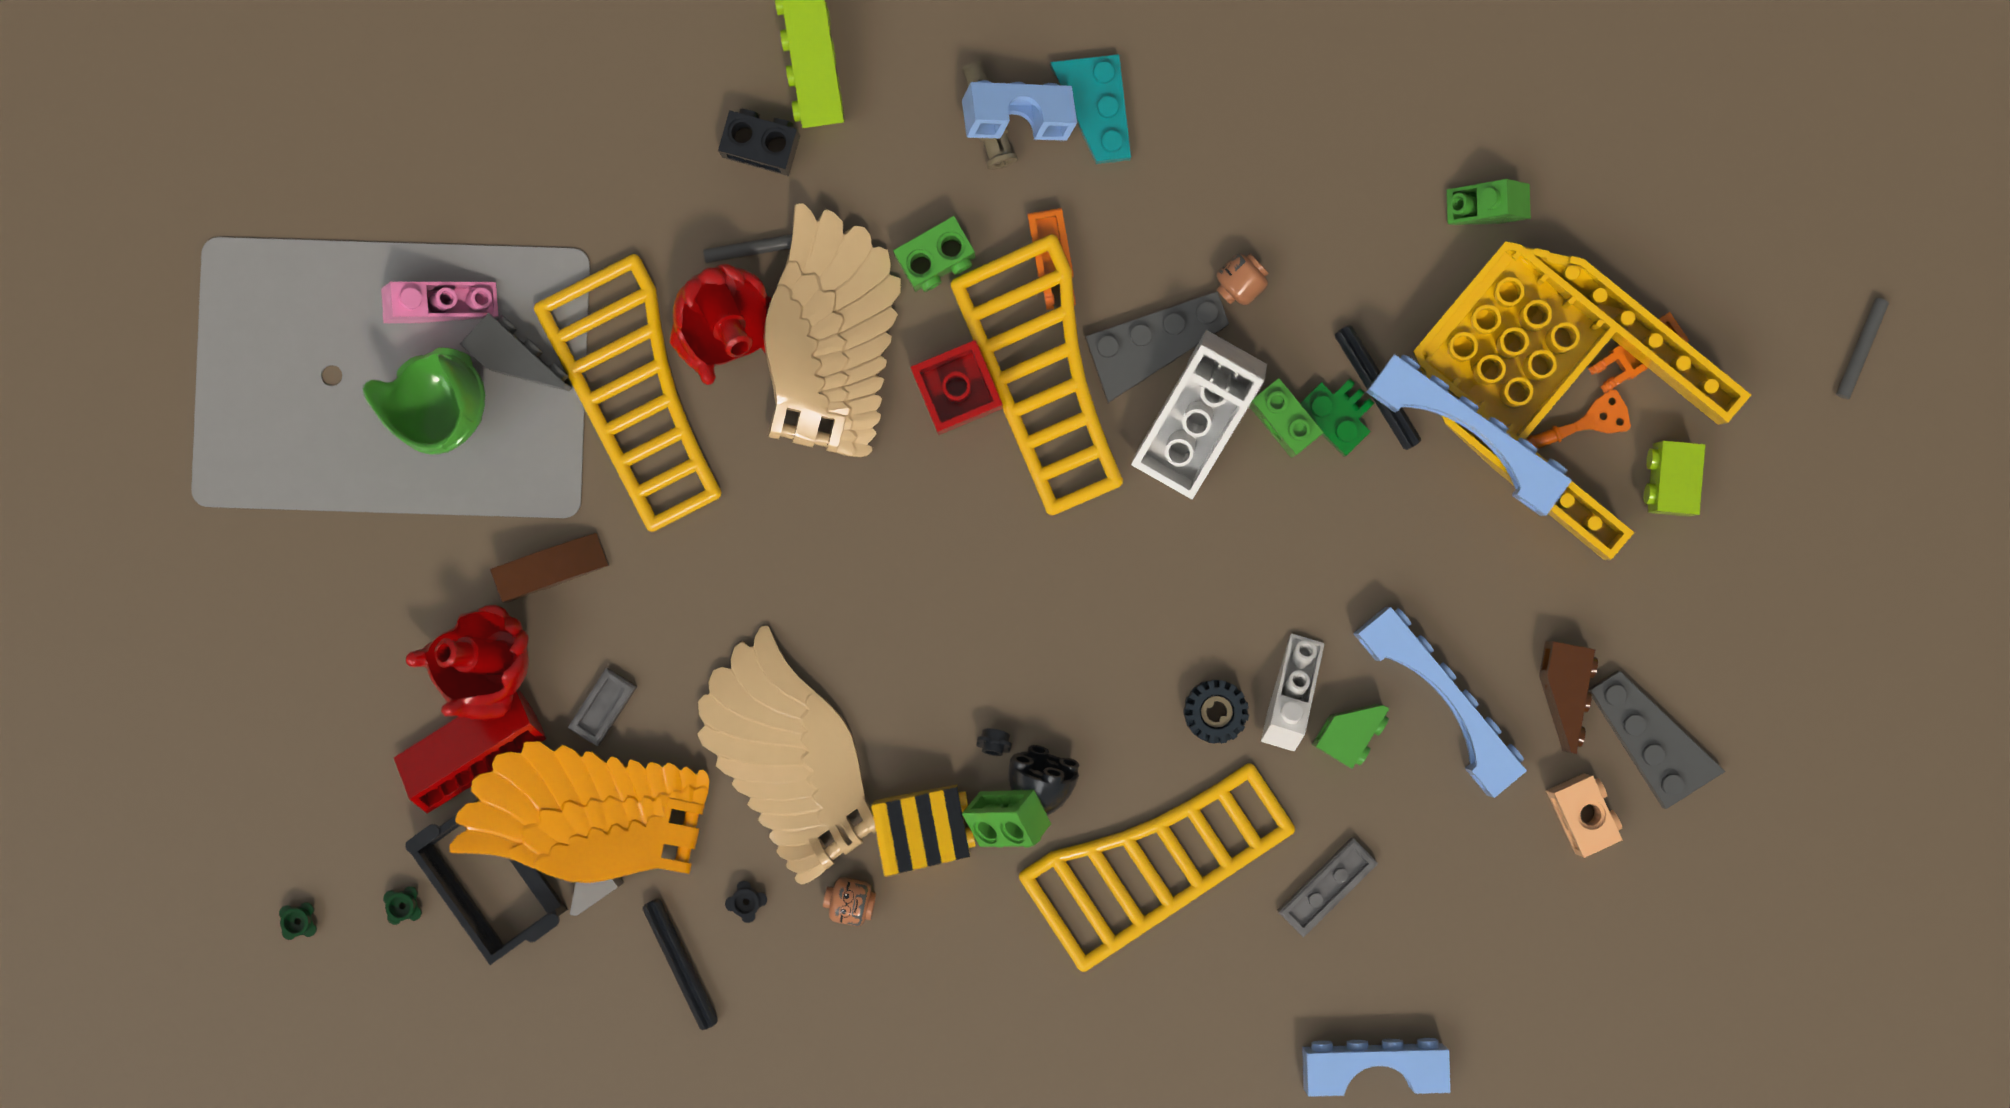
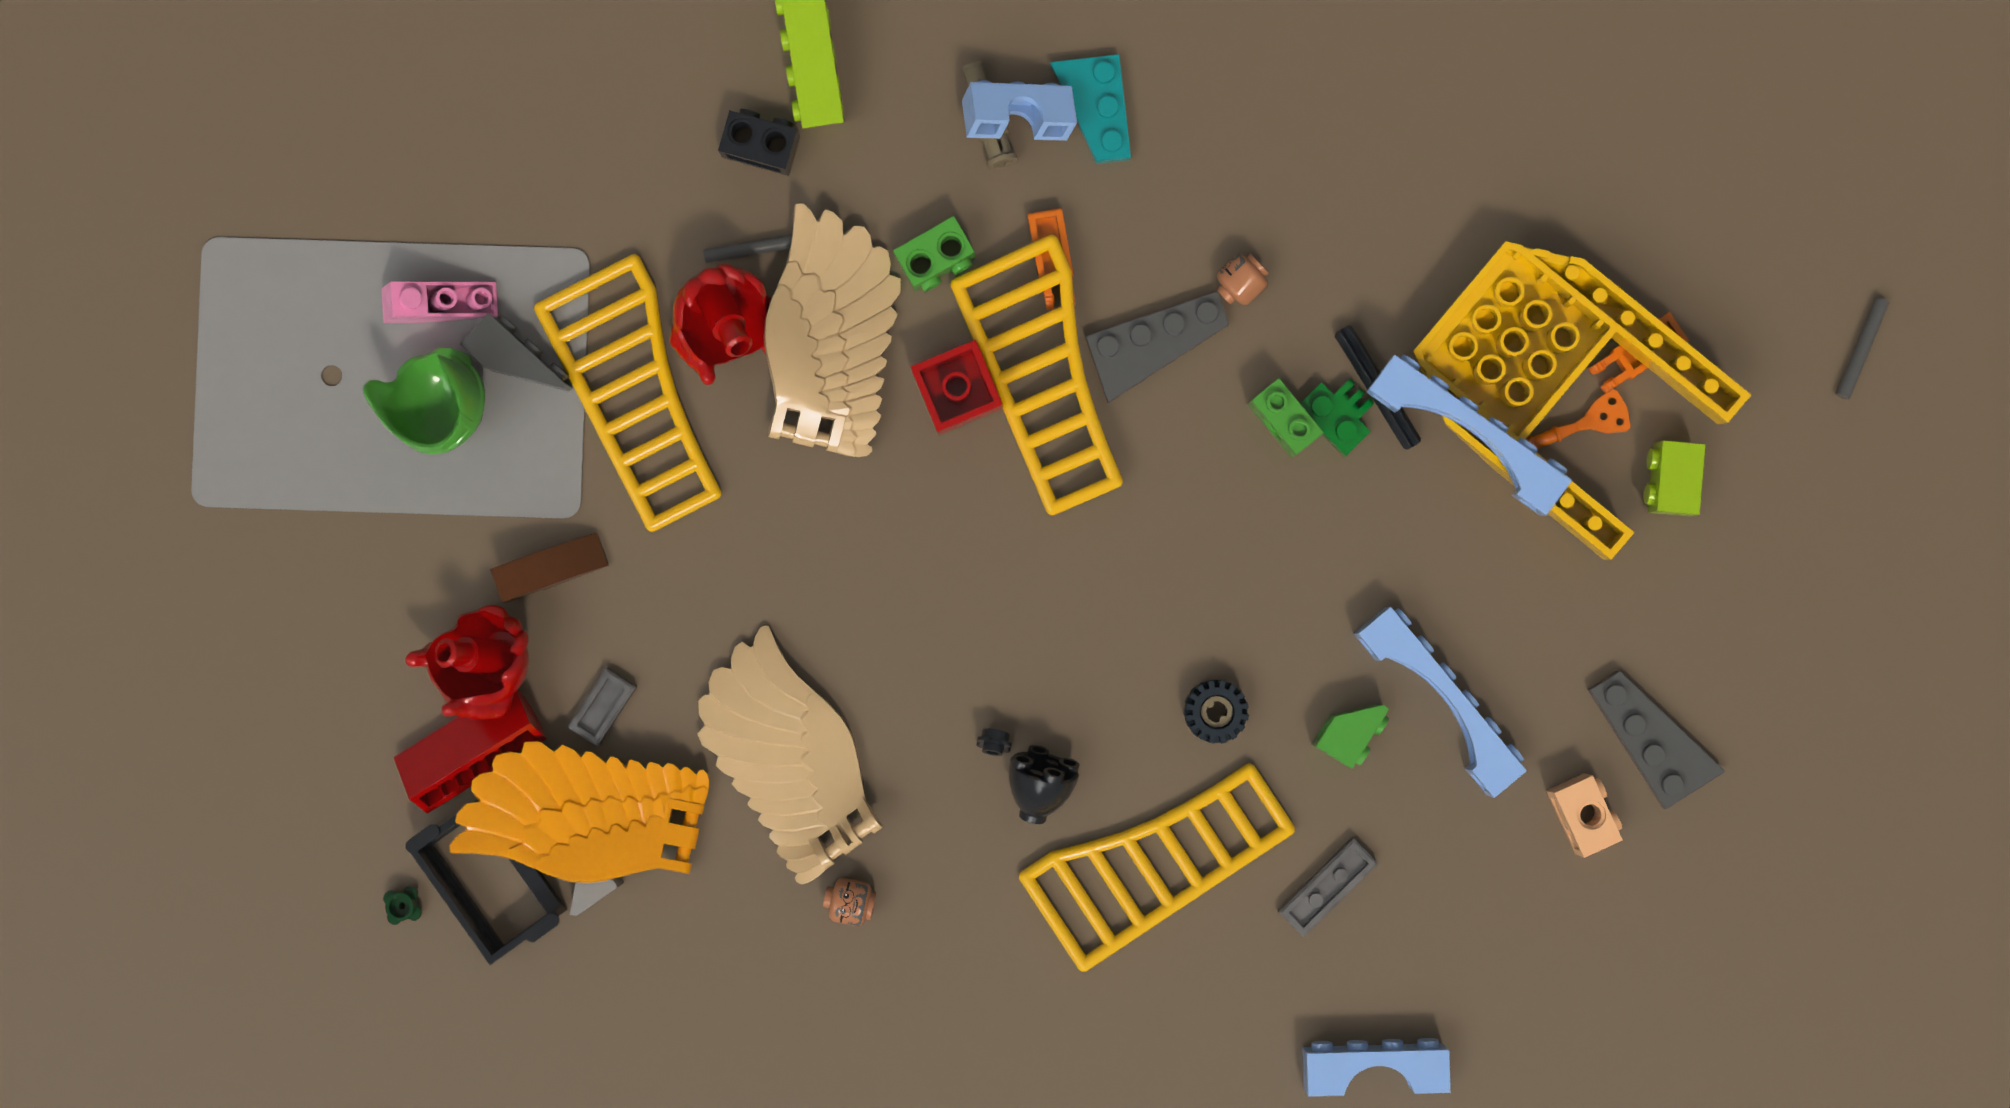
(288, 925): dark green plate -> none
(680, 964): black axle -> none
(736, 904): black plate -> none
(922, 829): slope -> none
(1006, 818): bright green brick -> none
(1200, 414): white hinge -> none
(1293, 693): white slope -> none
(1489, 203): bright green slope -> none
(1565, 681): reddish brown slope -> none

